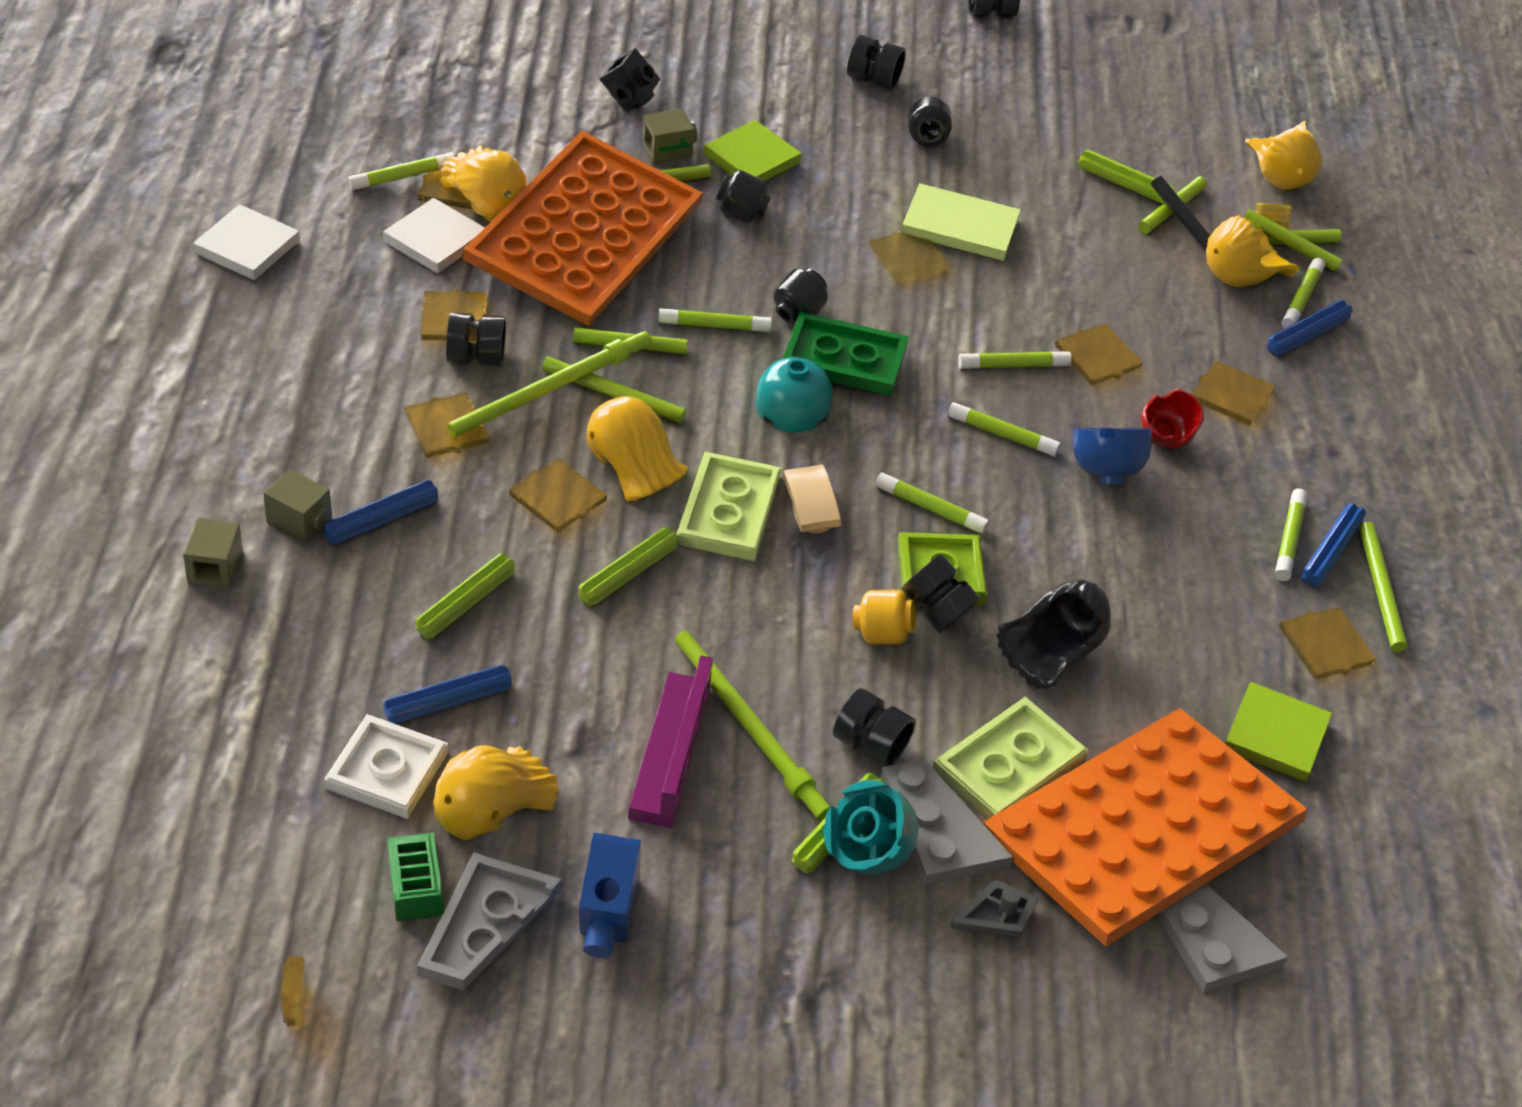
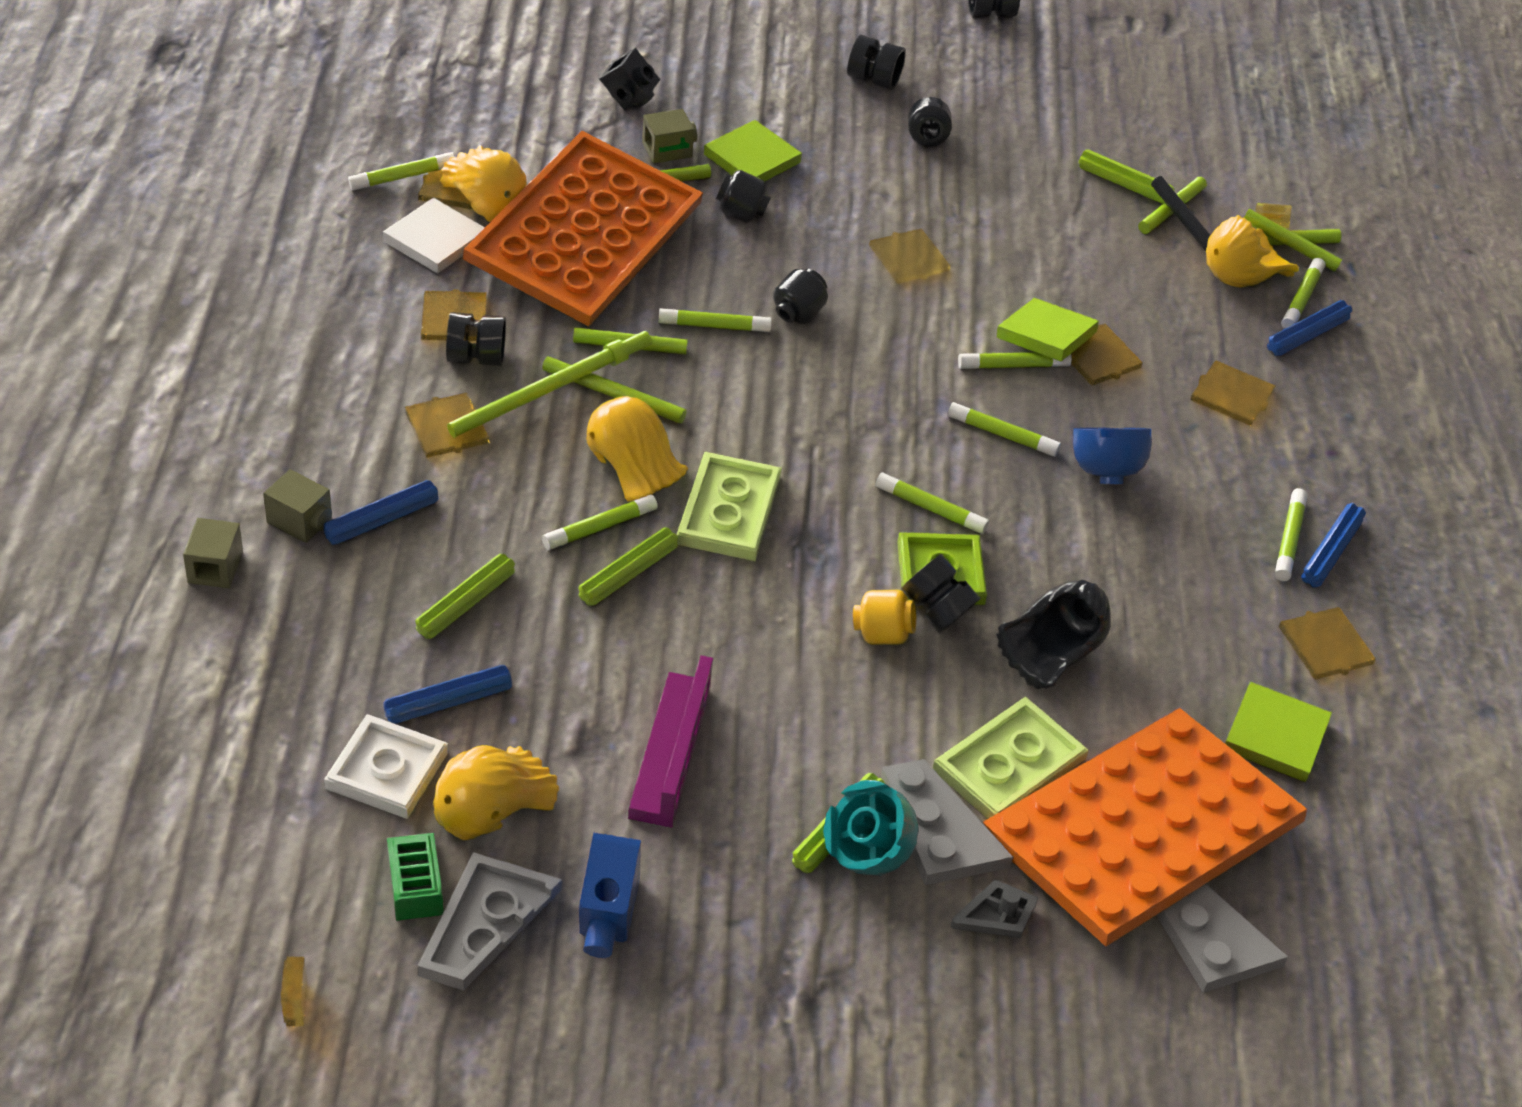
(246, 242): white tile -> none
(558, 495): clear yellow piece -> none
(599, 522): none -> lime bar
(794, 394): teal cylinder -> none
(797, 779): lime bar -> none
(812, 499): tan slope -> none
(849, 352): green plate -> none
(879, 730): black wheel -> none
(961, 221): yellowish green tile -> none
(1047, 329): none -> lime tile
(1172, 419): red hair -> none
(1289, 158): yellow piece -> none
(1383, 587): lime bar -> none

